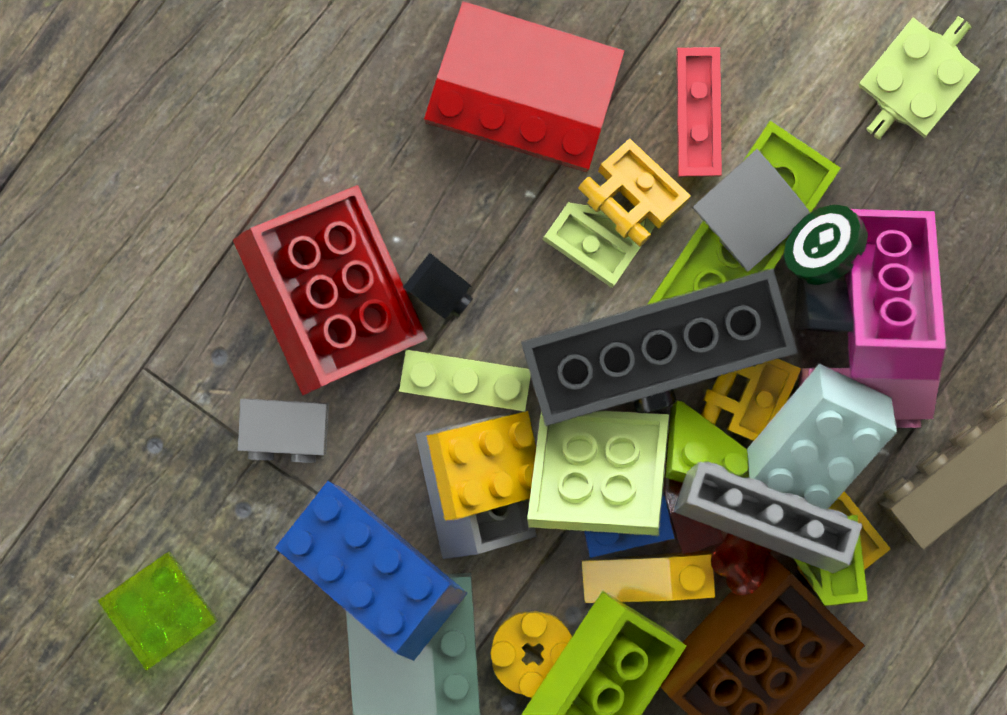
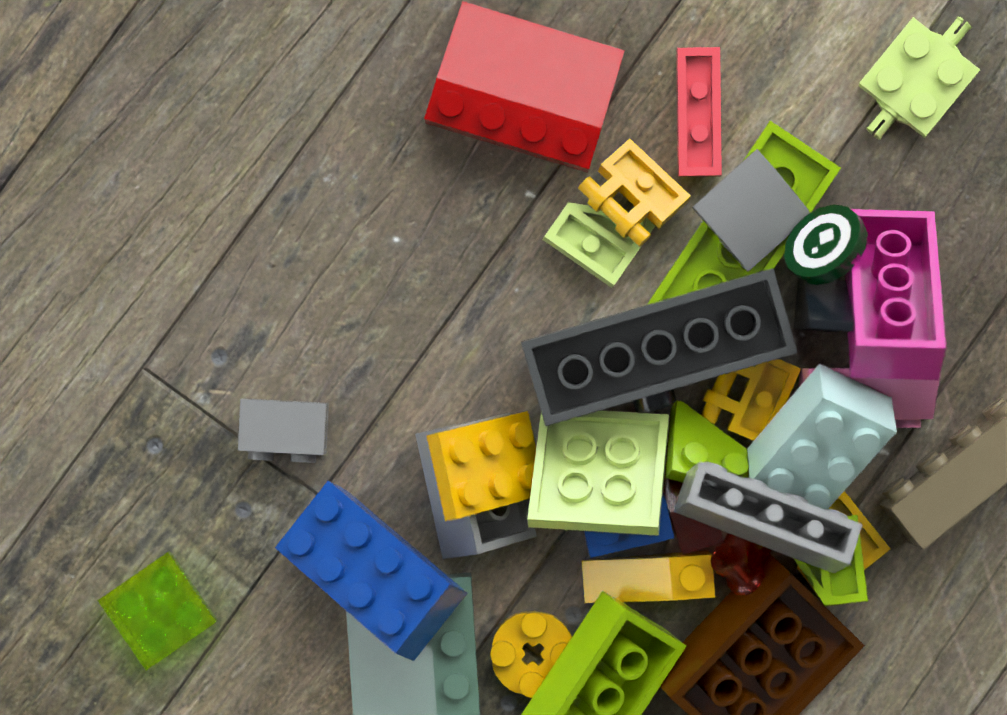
(329, 289): red slope -> none
(439, 288): black slope -> none
(465, 380): yellowish green plate -> none

